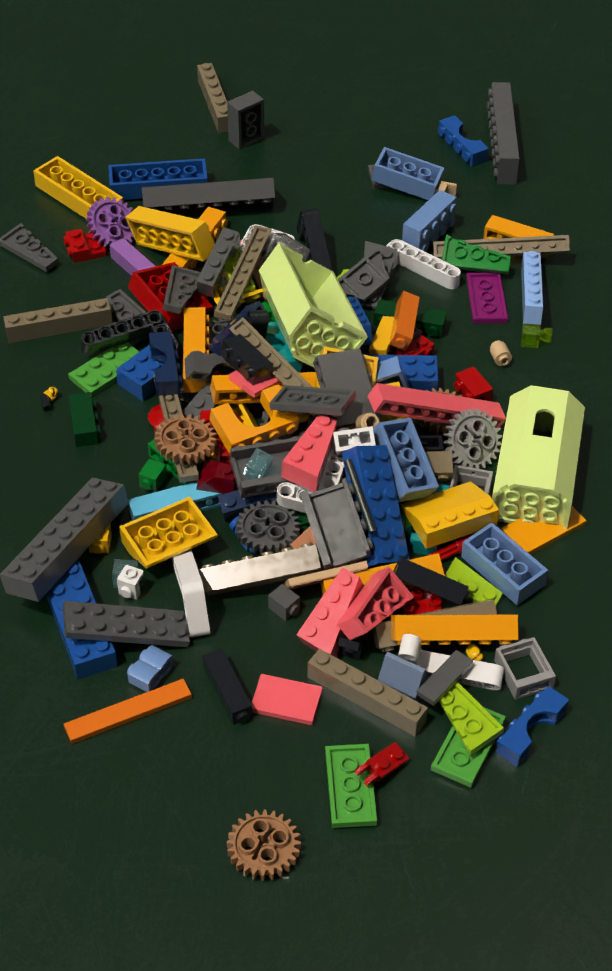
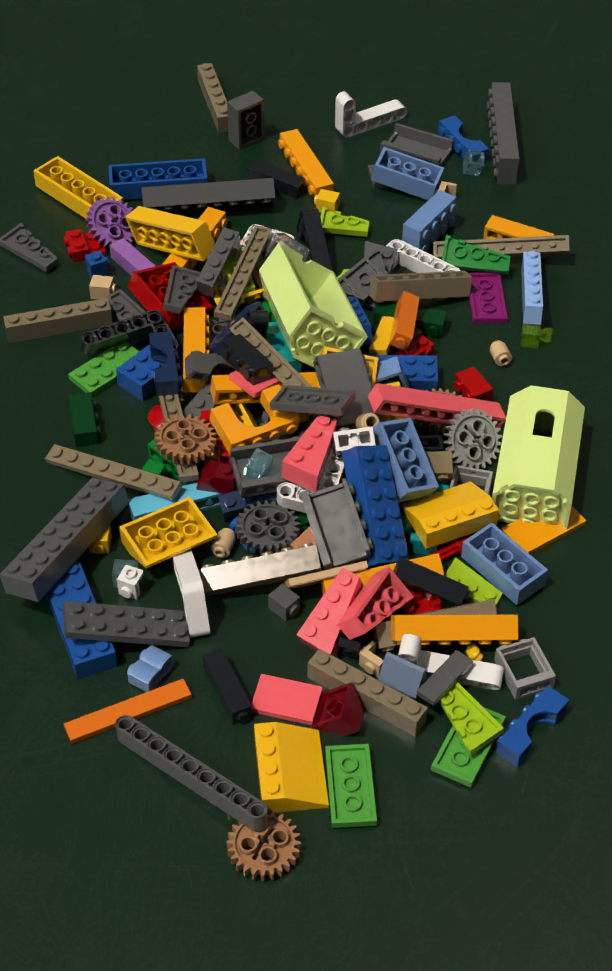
(47, 397): arm -> none
(96, 264): none -> blue brick
(101, 286): none -> tan brick
(114, 472): none -> dark tan plate
(192, 773): none -> dark grey beam
(224, 543): none -> tan brick
(284, 181): none -> black brick
(290, 767): none -> yellow slope
(305, 162): none -> light orange brick
(327, 199): none -> yellow brick
(339, 224): none -> lime wing
(339, 711): none -> dark red slope
(353, 123): none -> white beam
(360, 496): pearl dark grey bar -> none
(369, 661): none -> tan bracket
(383, 763): red hinge -> none
(419, 144): none -> dark grey panel
(424, 285): none -> dark tan brick
(473, 163): none -> clear light blue brick

